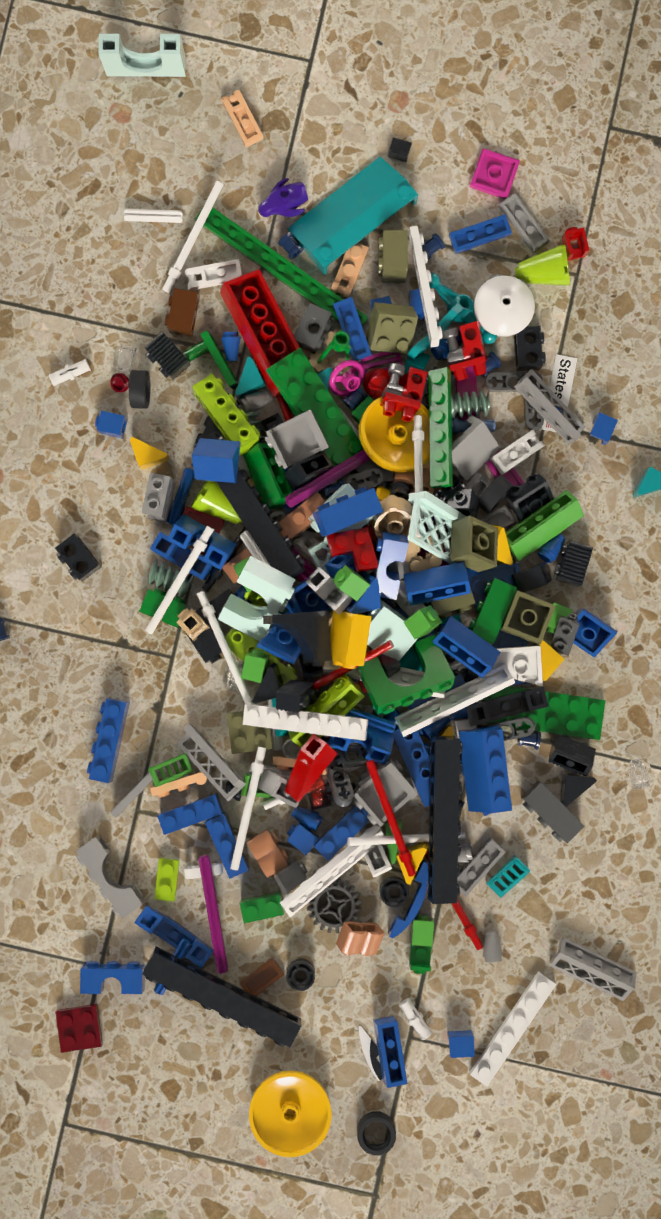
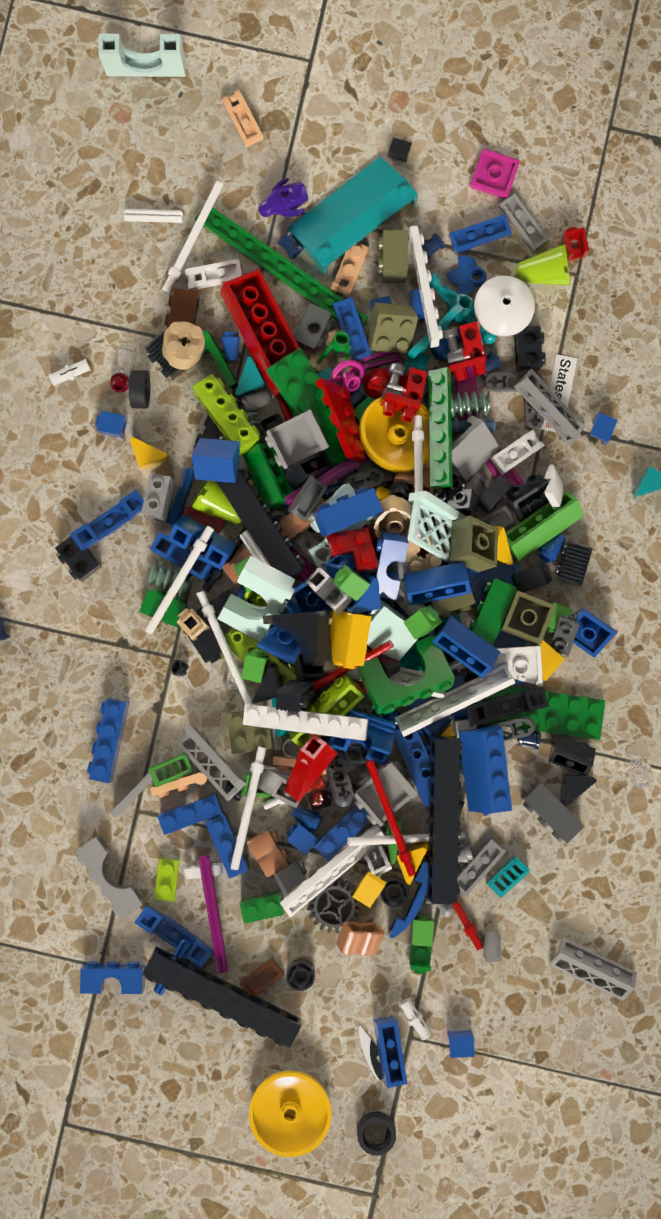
(79, 1028): dark red plate -> none
(108, 522): none -> blue slope
(179, 668): none -> black hinge
(183, 334): none -> tan brick
(307, 498): none -> dark grey tile
(343, 418): none -> red wing
(368, 889): none -> yellow slope
(446, 909): none -> light grey arm
(464, 275): none -> blue plate
(512, 1028): white plate -> none
(554, 490): none -> white slope

